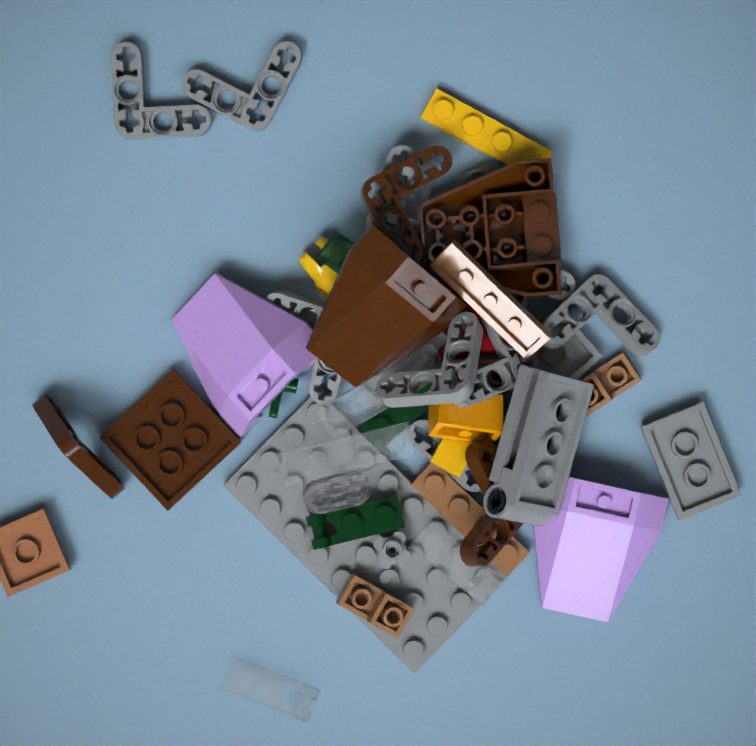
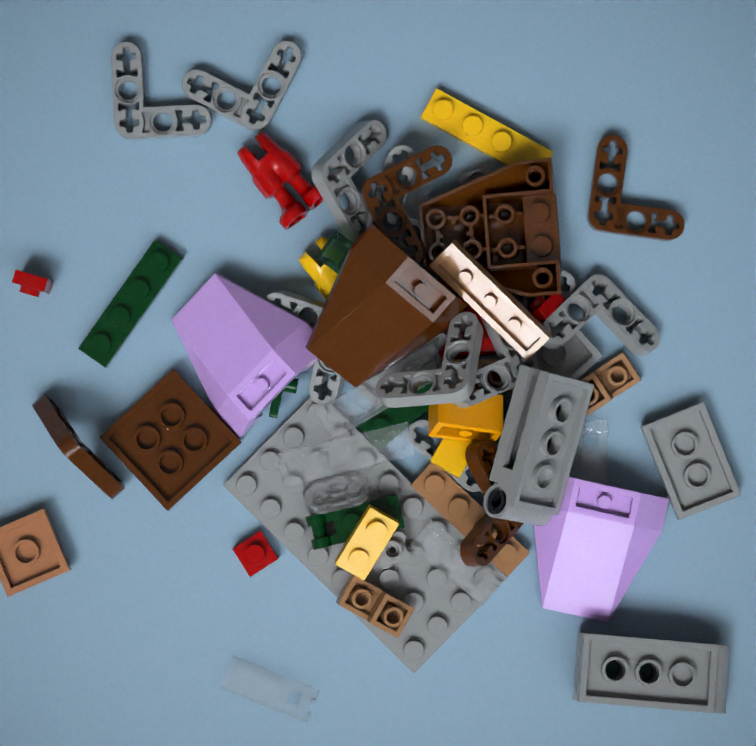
(31, 283): none -> red plate
(130, 304): none -> dark green plate
(255, 553): none -> red plate
(272, 173): none -> red piece
(340, 179): none -> light grey beam
(366, 542): none -> yellow plate
(543, 307): none -> red plate
(591, 460): none -> clear plate
(618, 210): none -> reddish brown beam
(681, 677): none -> light grey hinge

